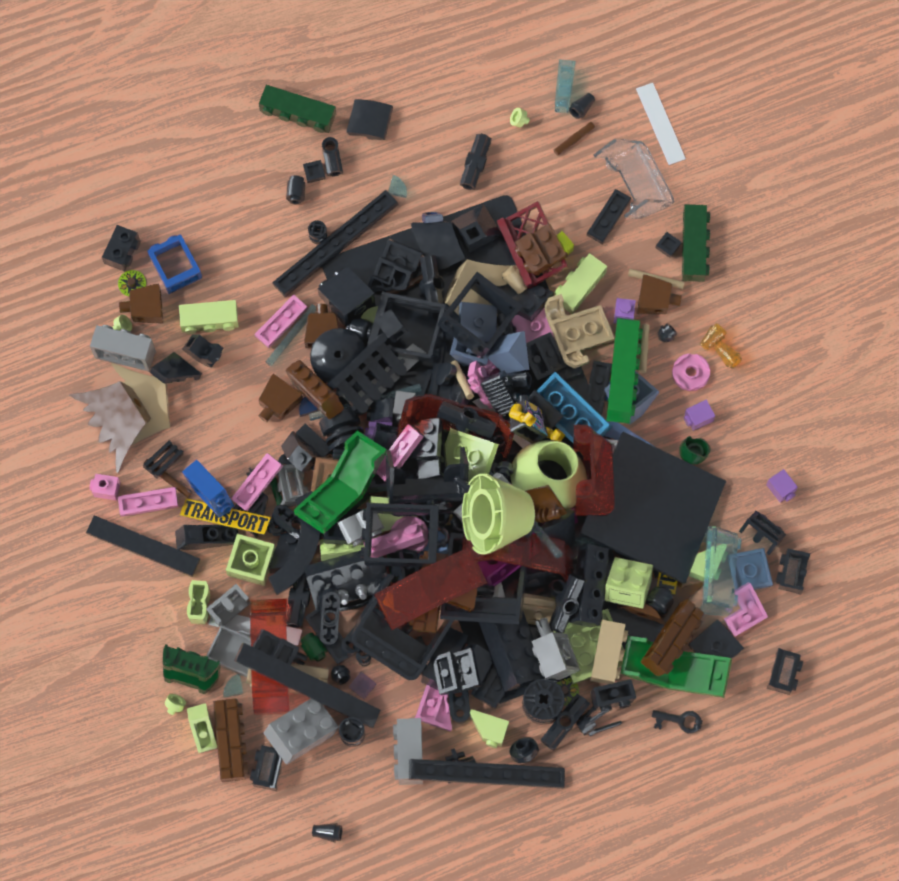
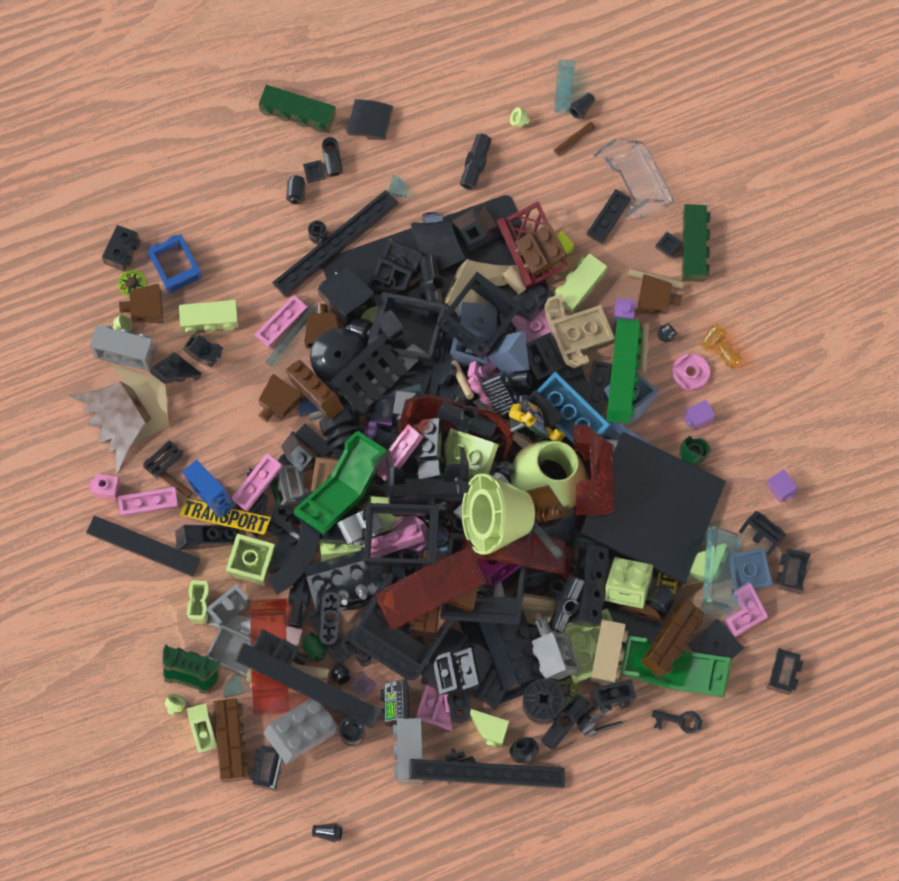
(395, 701): none -> slope
(660, 123): white sticker -> none

